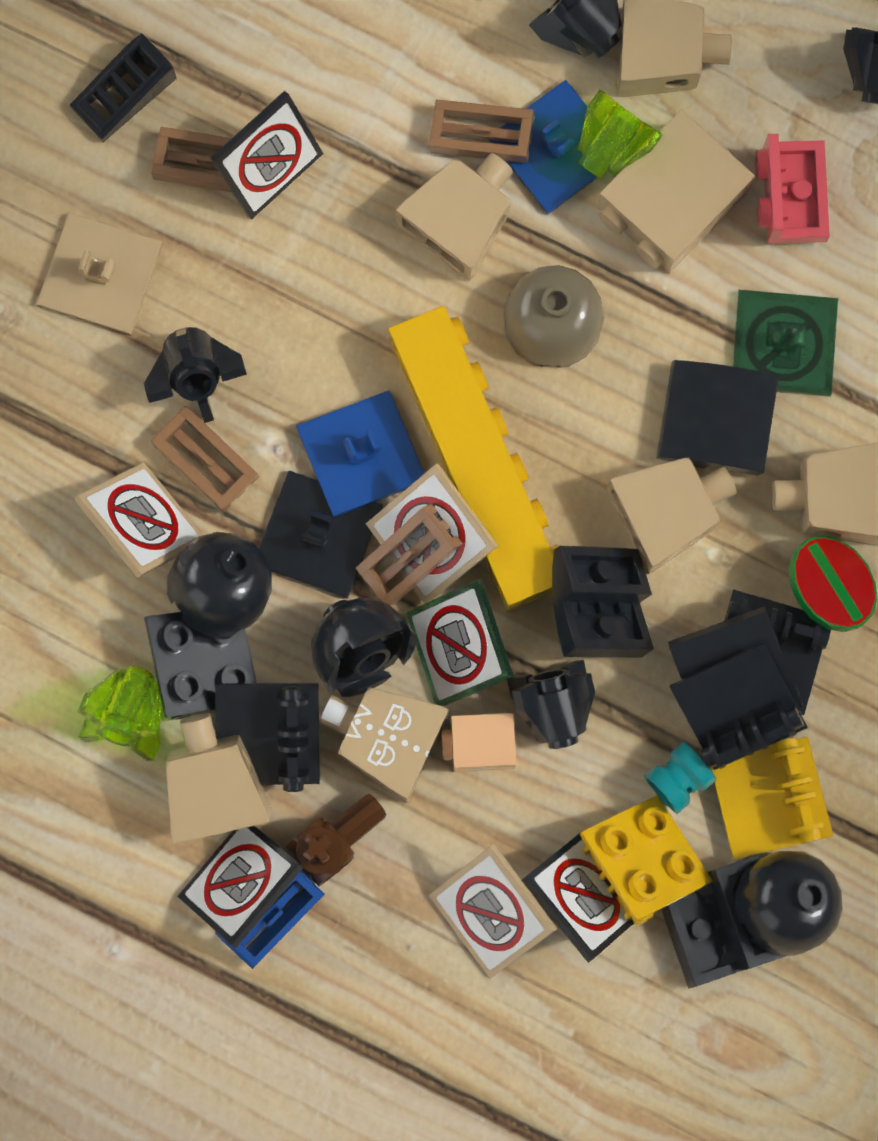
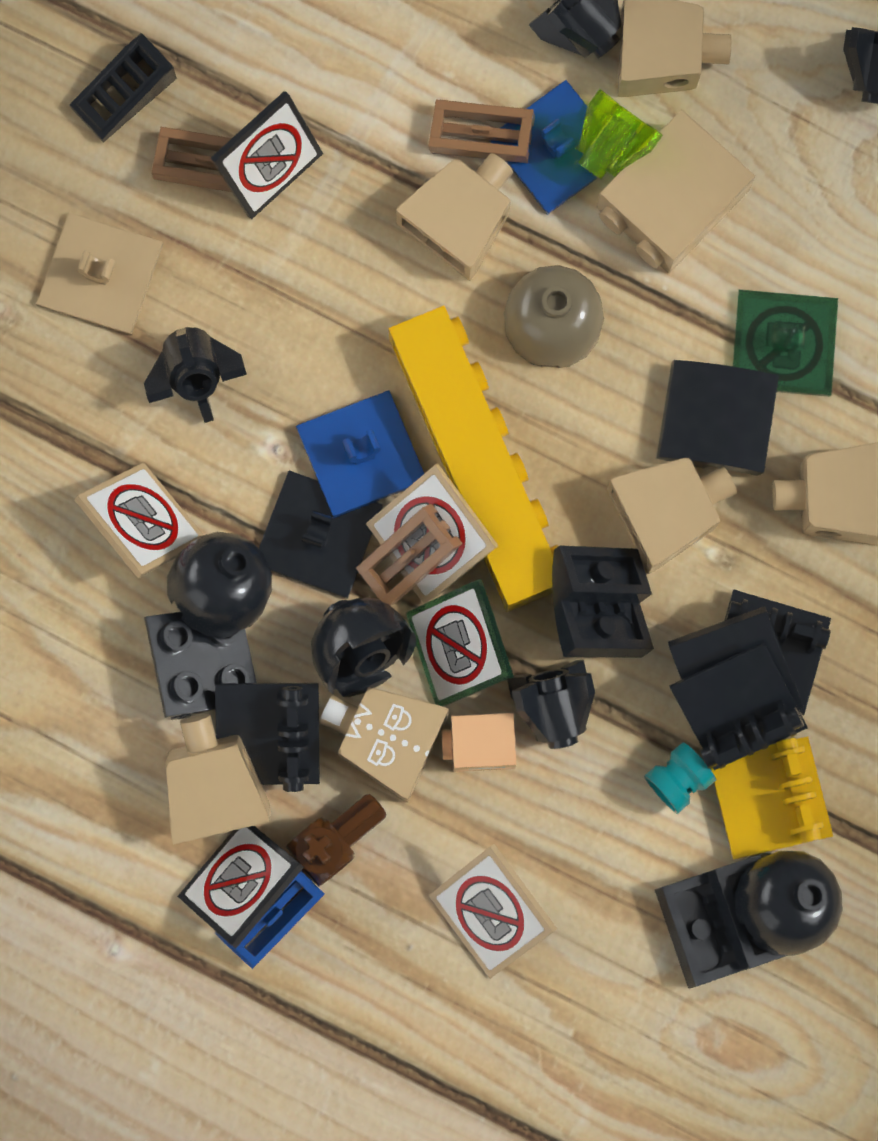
(124, 711): clear neon green brick -> none
(235, 488): medium nougat tile -> none
(578, 899): piece -> none
(644, 859): yellow hinge -> none
(794, 191): coral bracket -> none
(832, 583): red piece -> none

